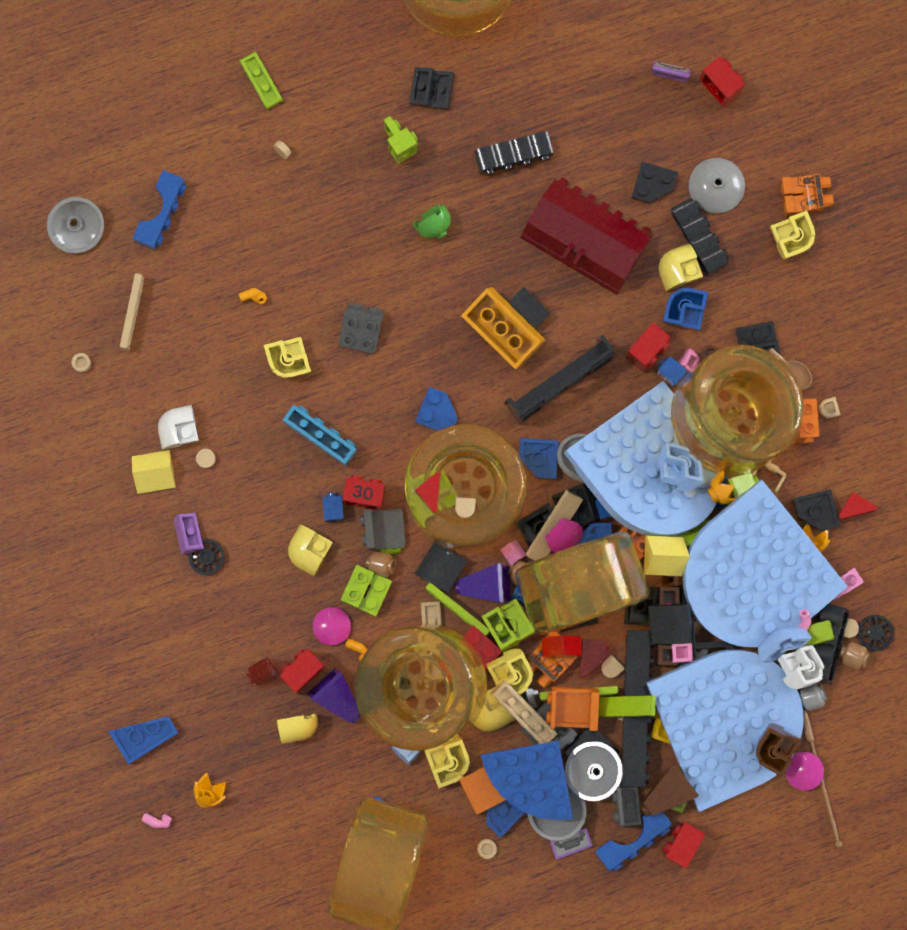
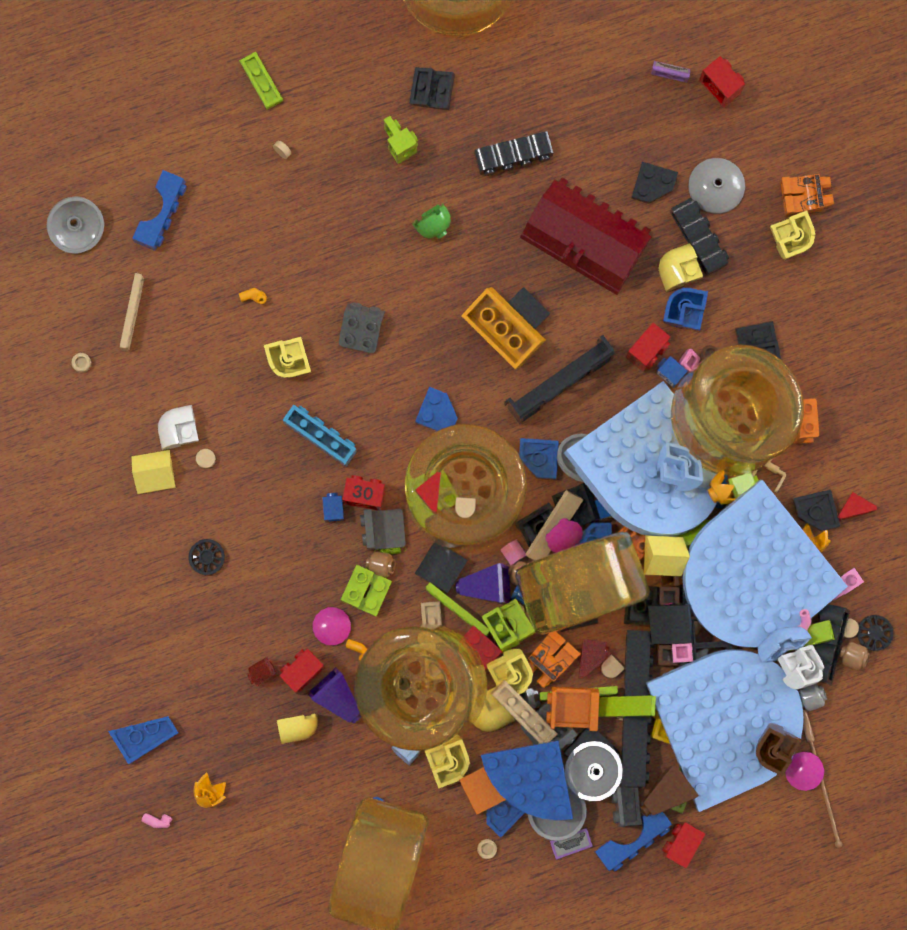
(188, 533): medium lavender slope -> none
(308, 550): light yellow brick -> none
(561, 646): red slope -> none
(799, 370): medium nougat piece -> none
(829, 408): tan tile -> none

